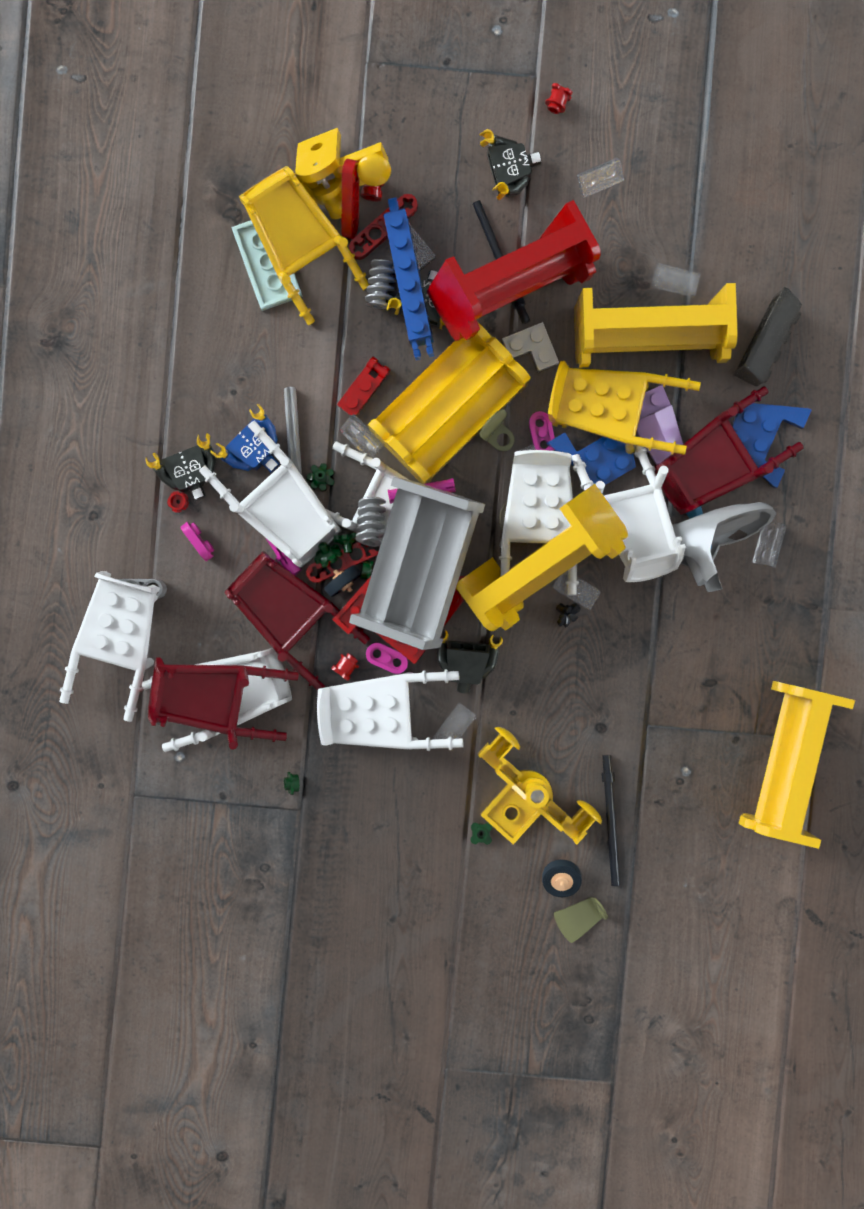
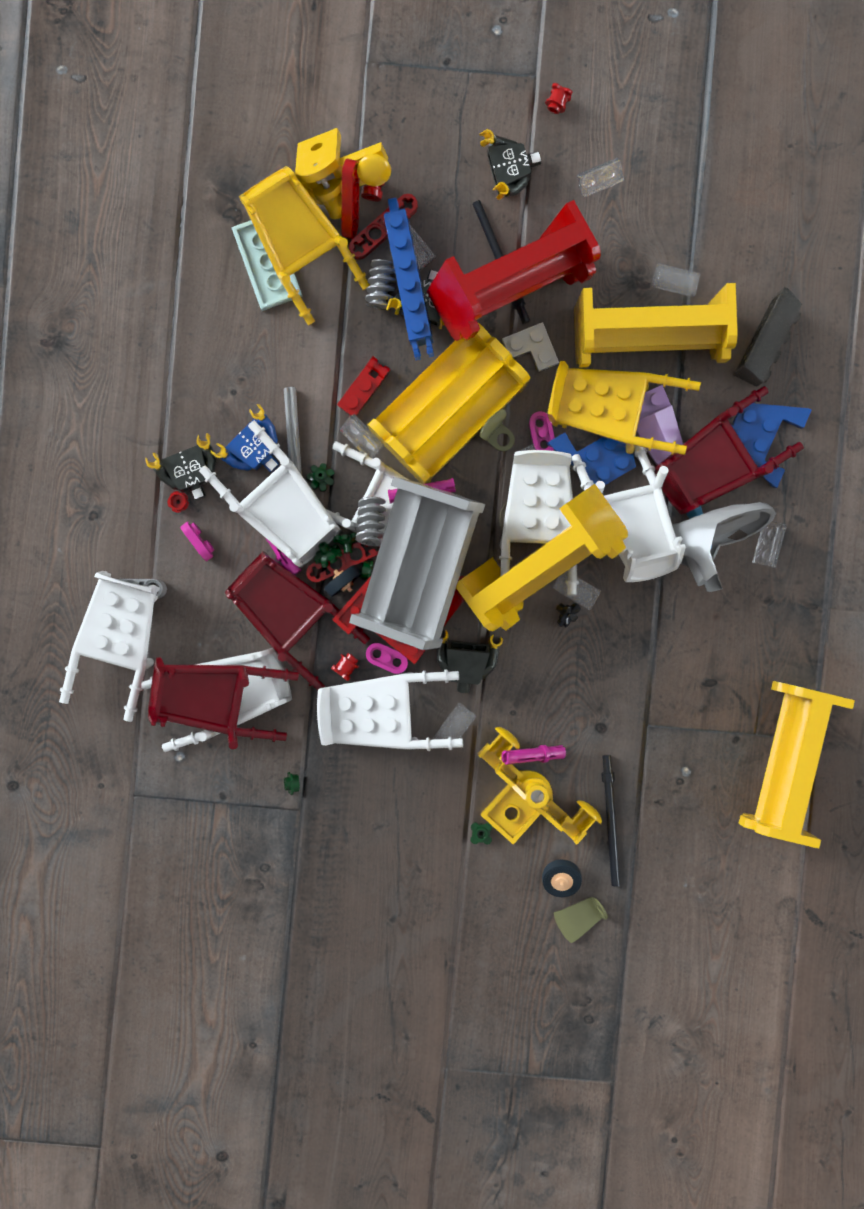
(540, 754): none -> dark pink pin

